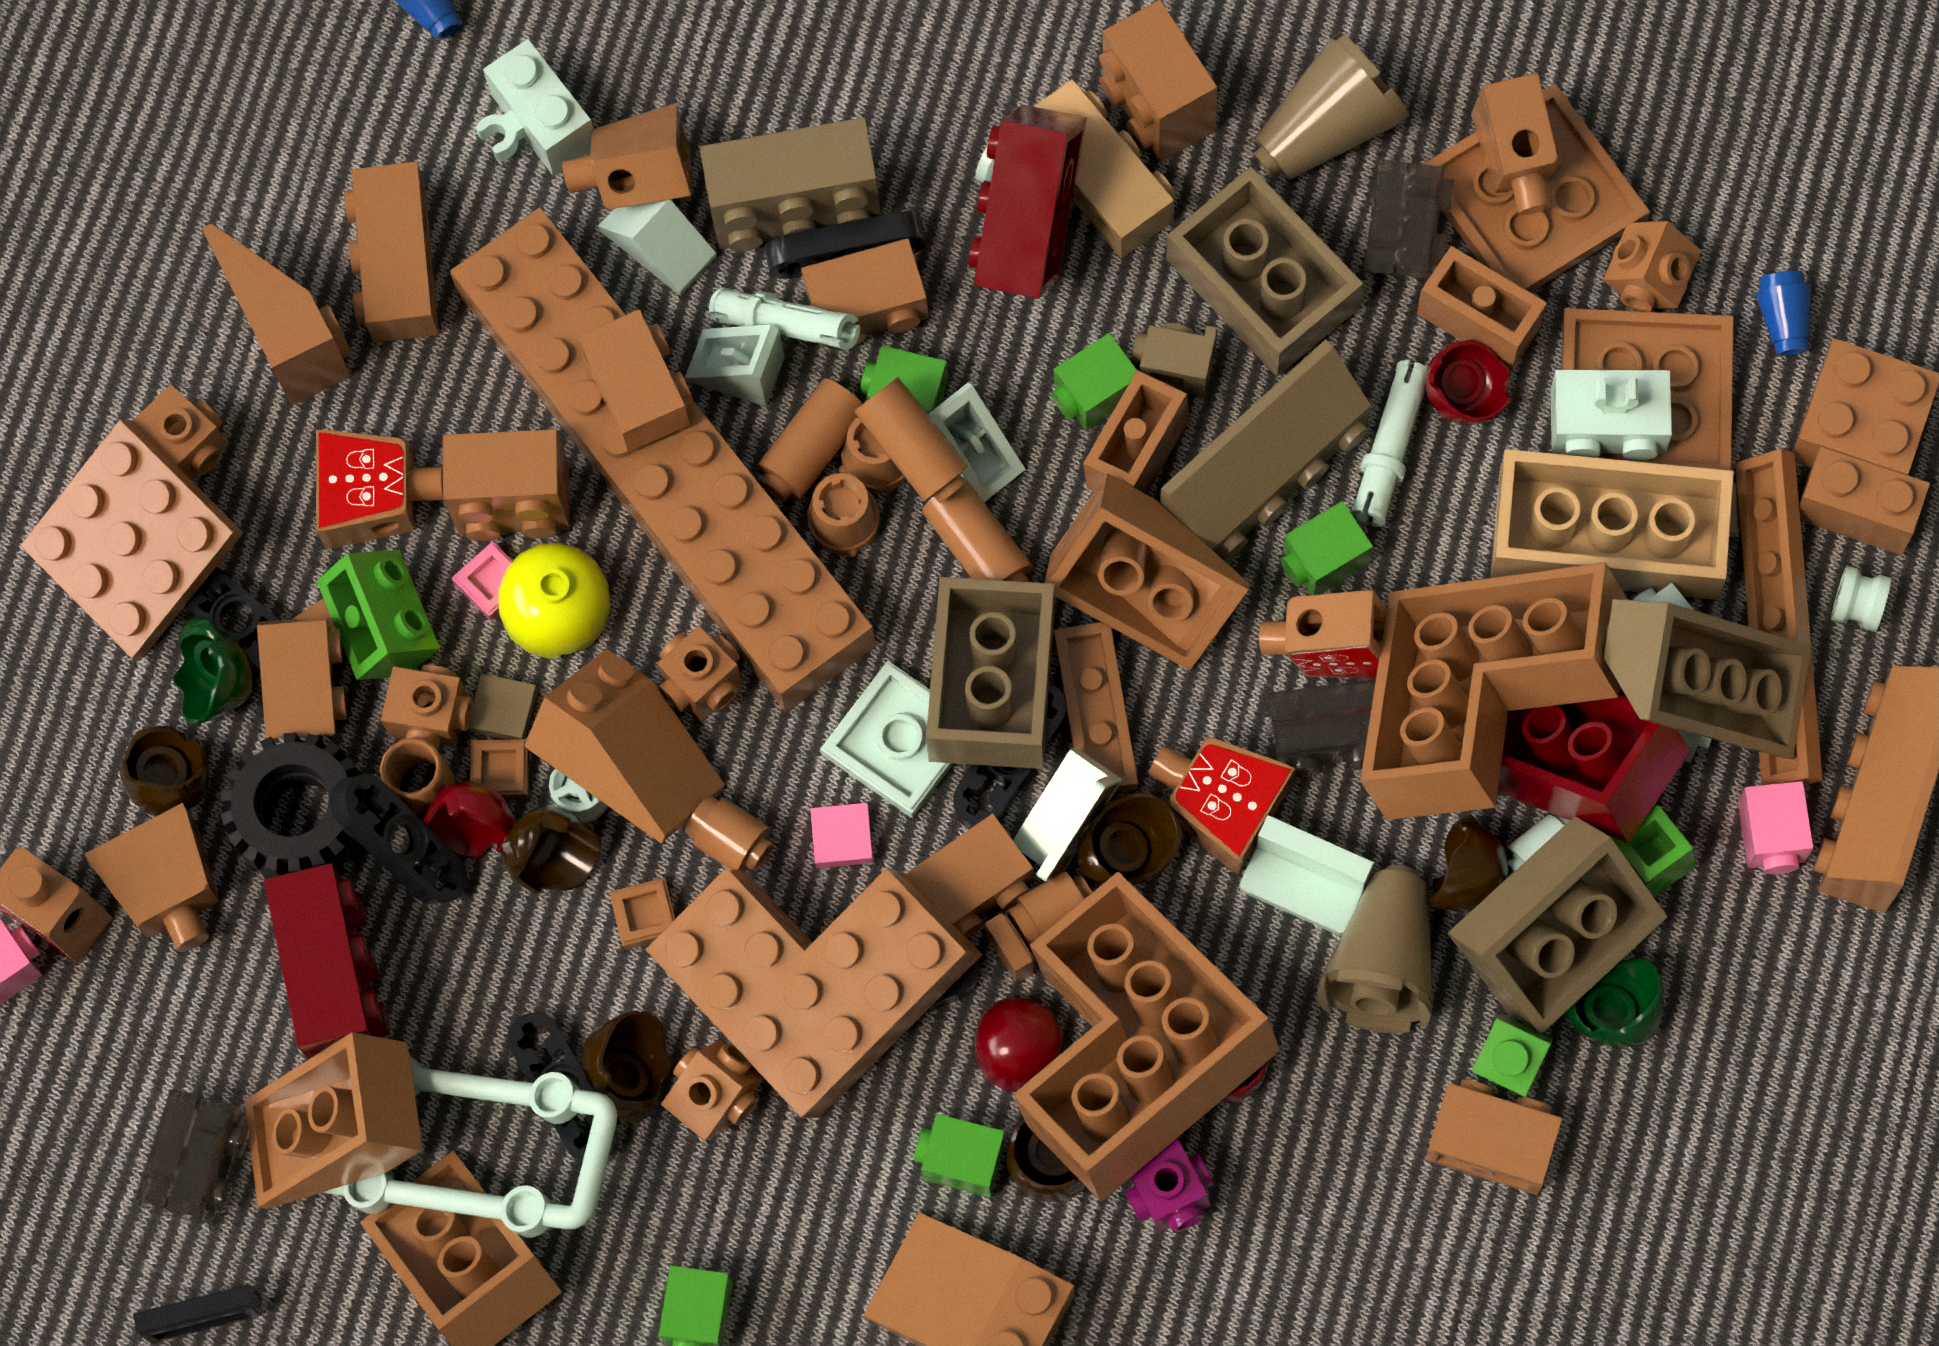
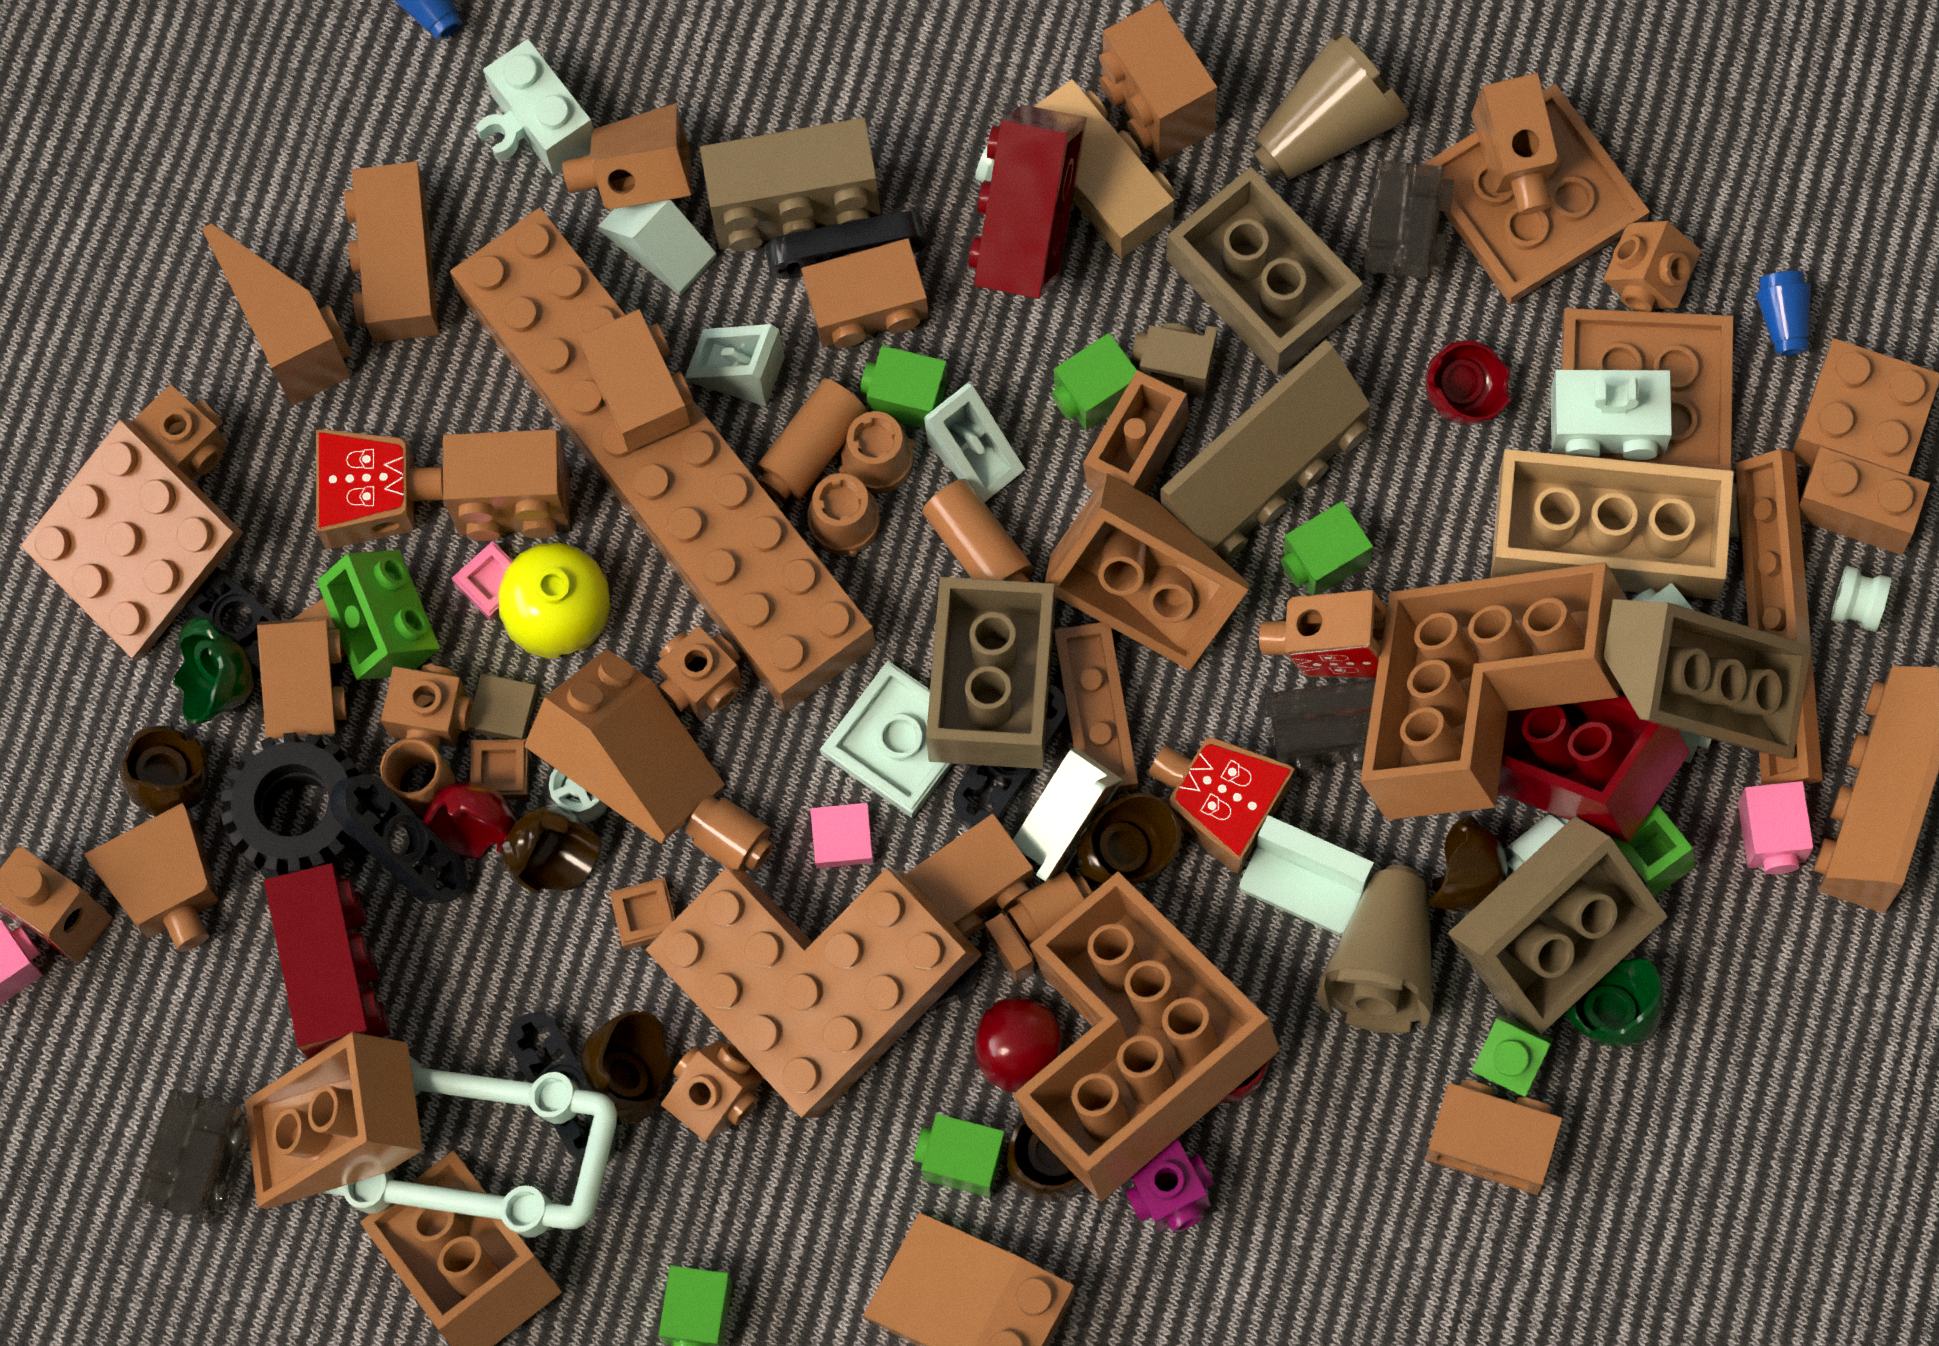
(198, 1314): black tile -> none
(791, 319): light aqua pin -> none
(913, 441): medium nougat brick -> none
(1385, 462): light aqua pin -> none
(1481, 306): medium nougat brick -> none

